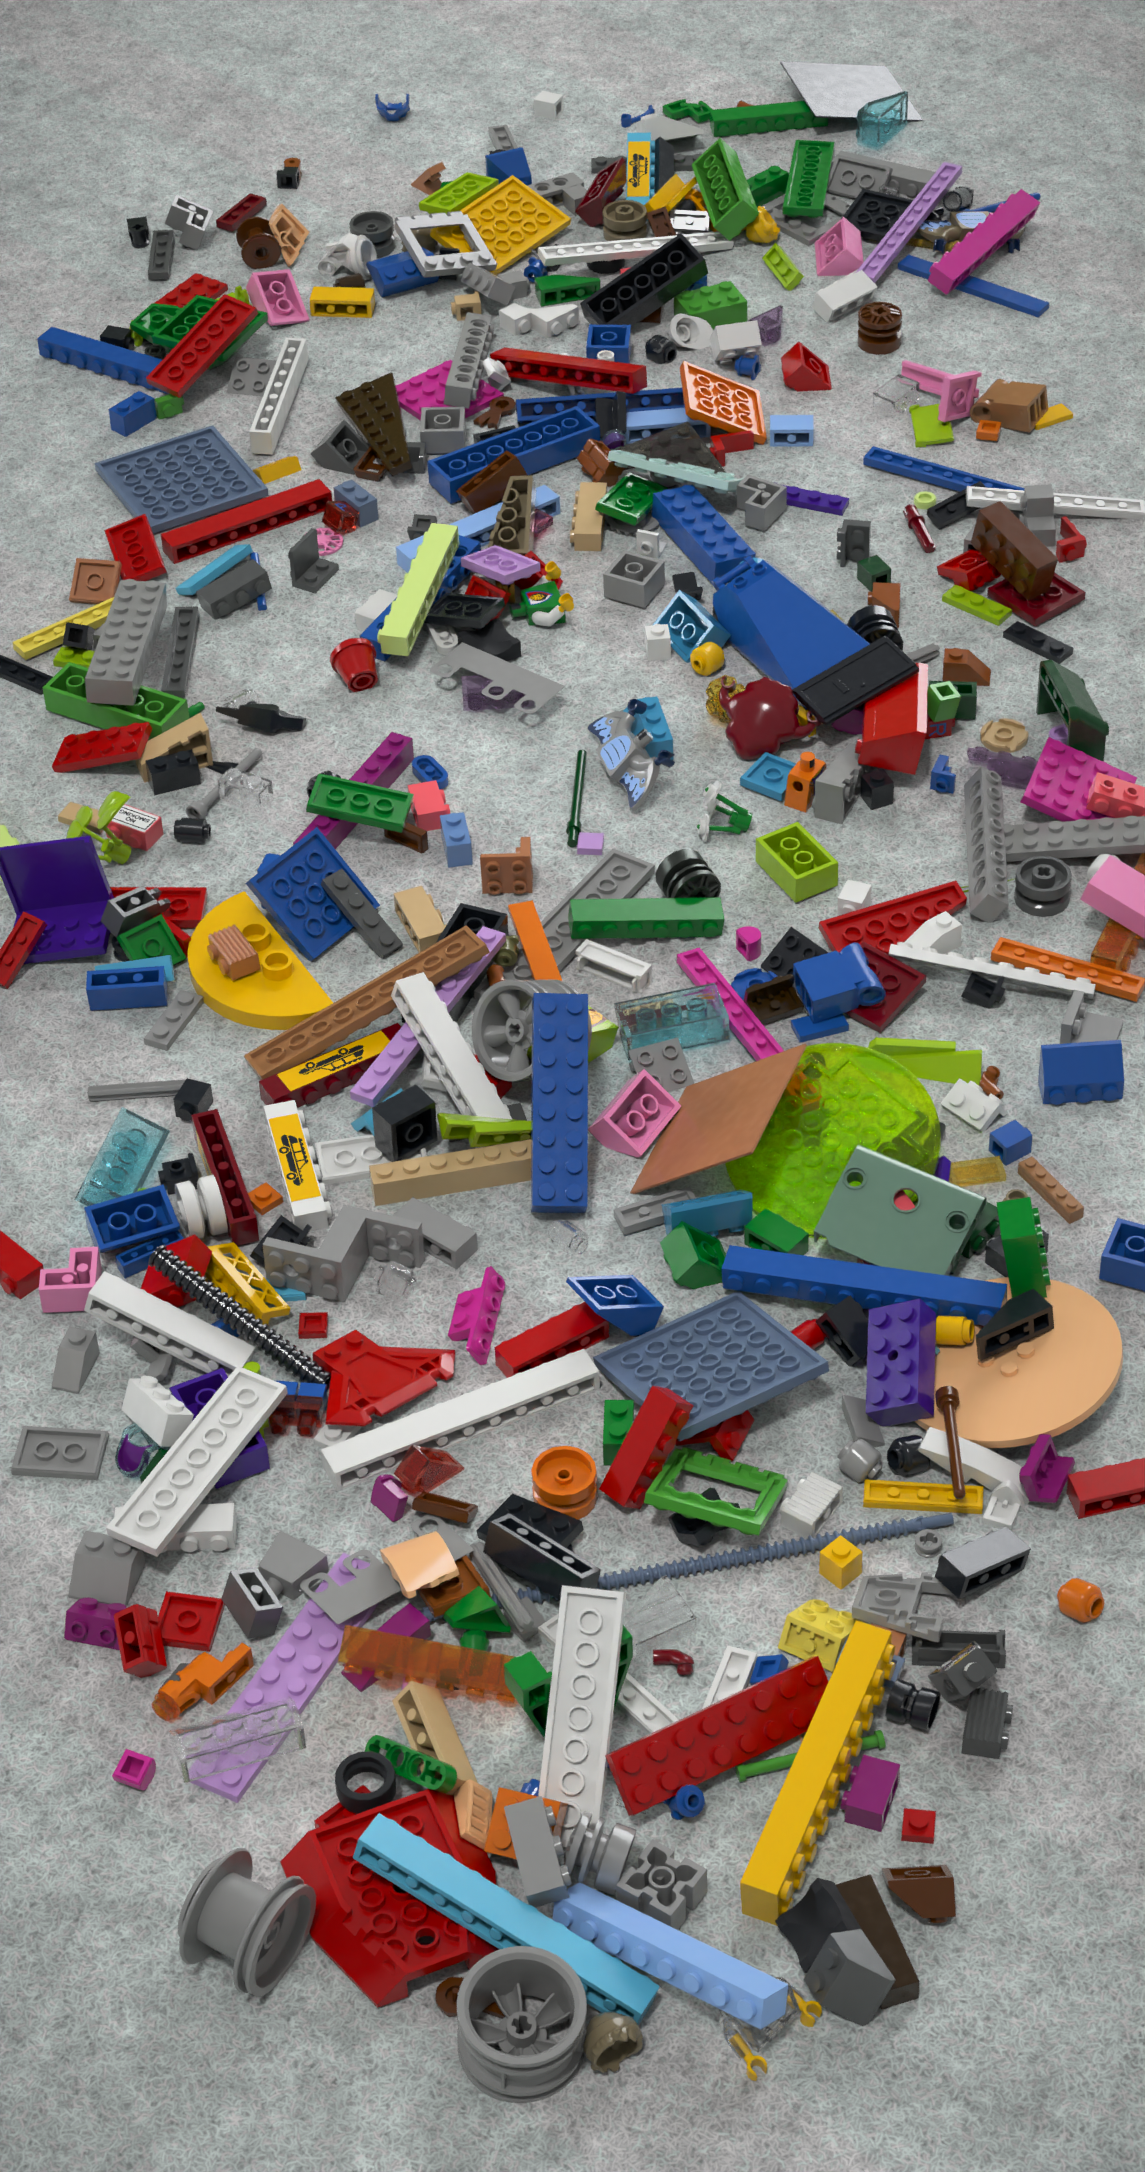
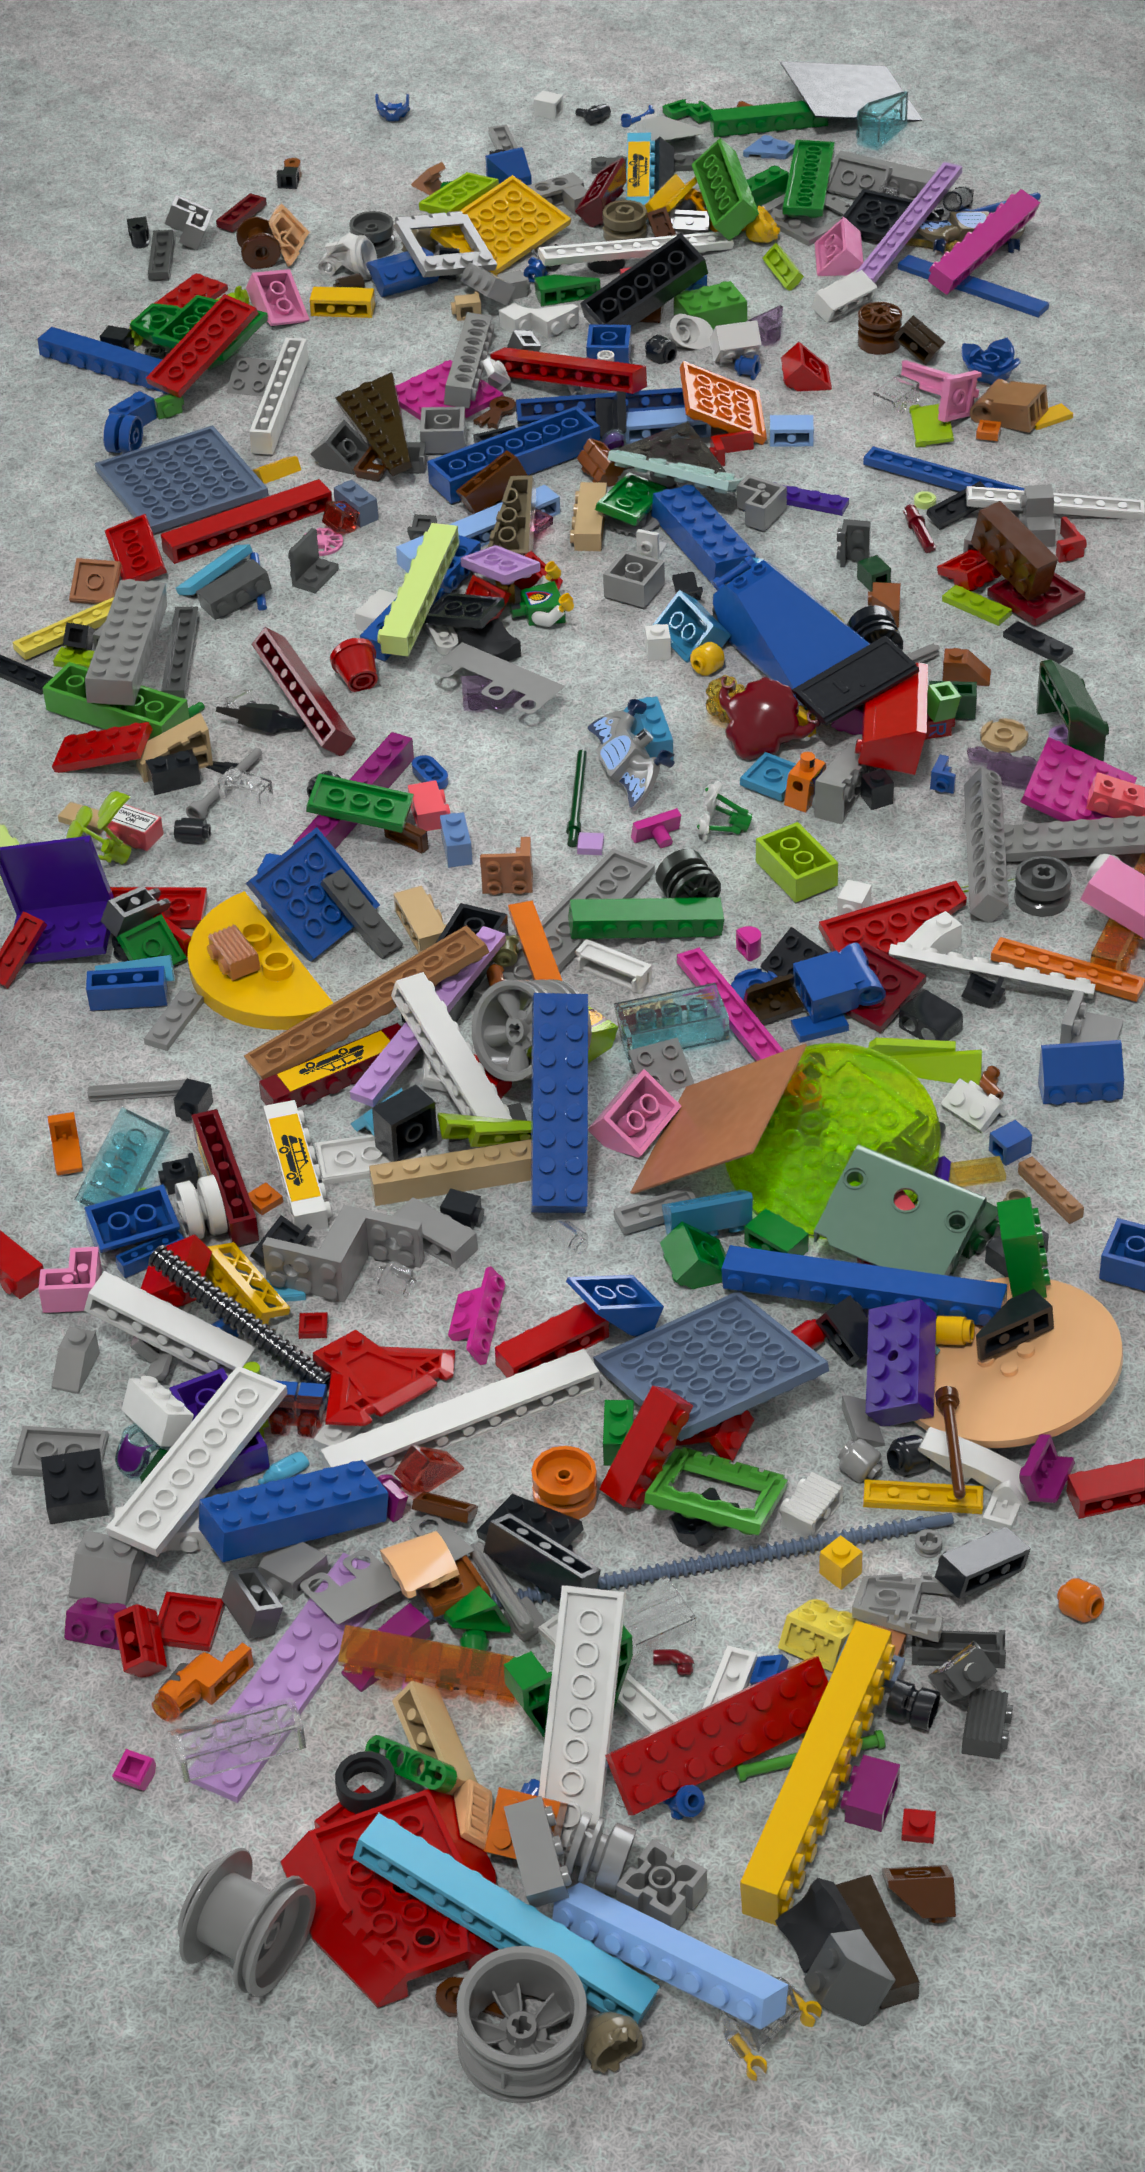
(65, 1143): none -> orange bracket
(74, 1486): none -> black brick
(123, 433): none -> blue wheel
(285, 1468): none -> medium azure piece
(292, 1510): none -> blue brick
(303, 692): none -> dark red brick
(463, 1207): none -> black brick
(529, 343): none -> dark grey brick
(595, 113): none -> black piece
(657, 827): none -> dark pink tile
(770, 148): none -> medium blue wing
(919, 340): none -> dark brown brick
(932, 1013): none -> black piece
(994, 362): none -> blue brick

